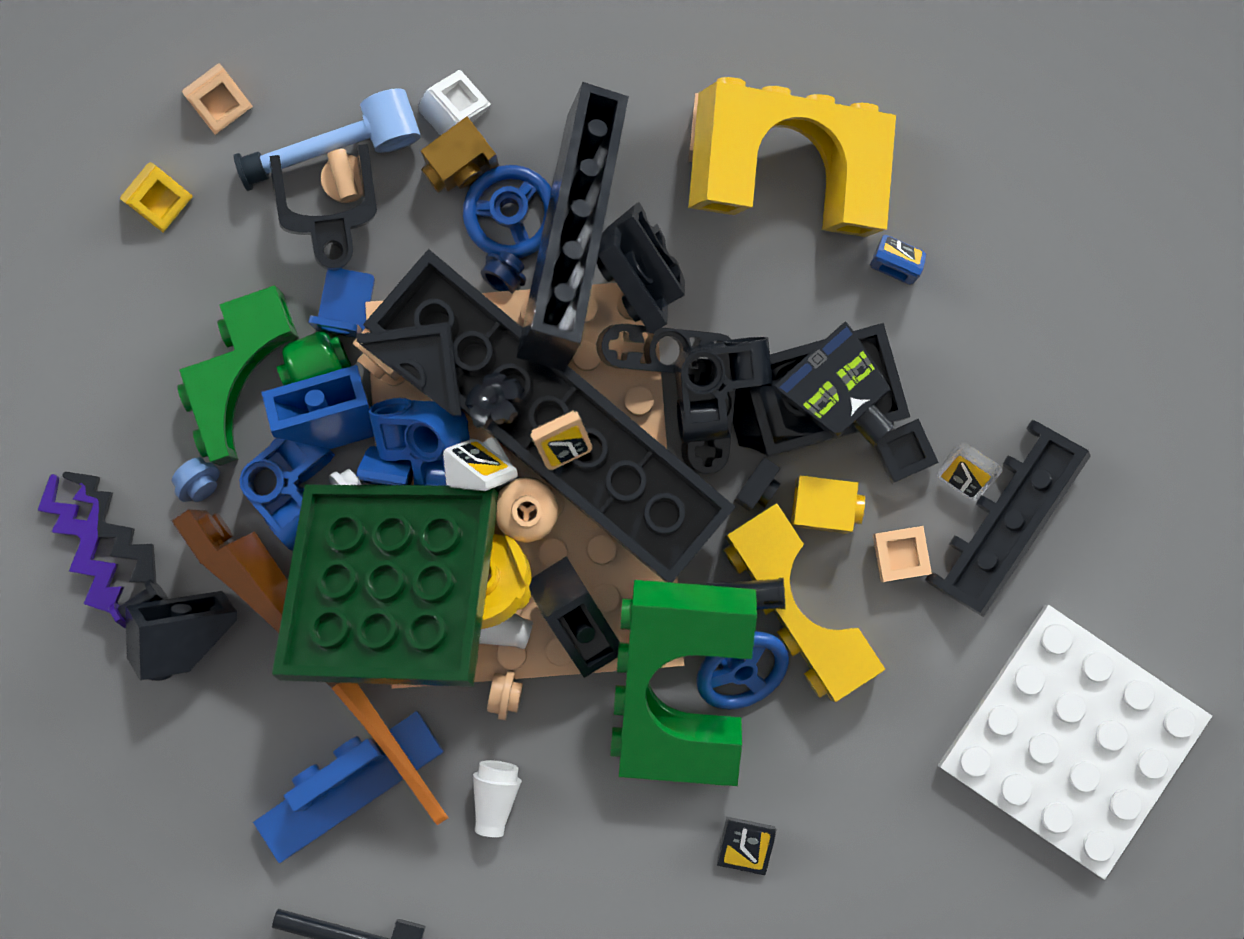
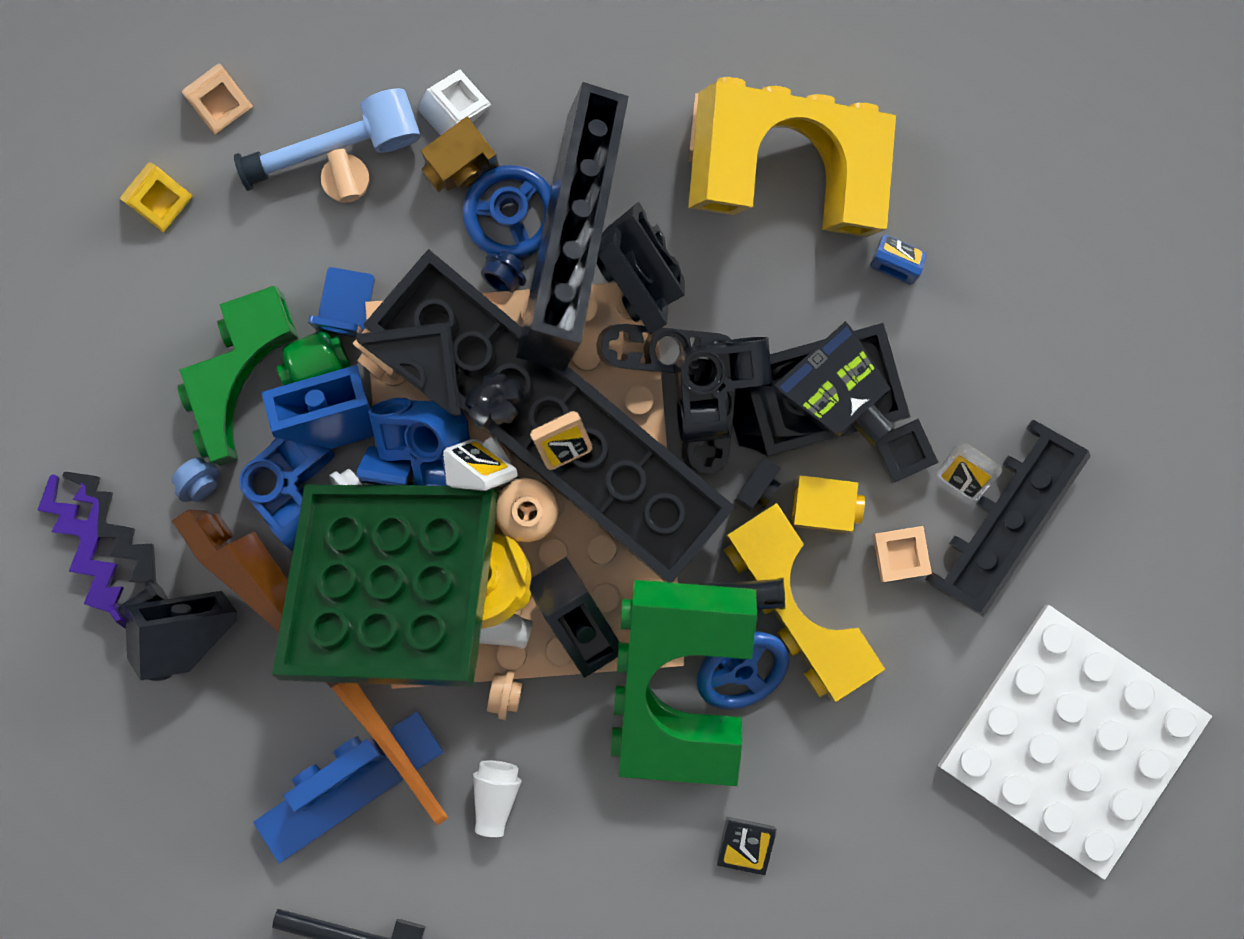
(328, 228): black piece -> none

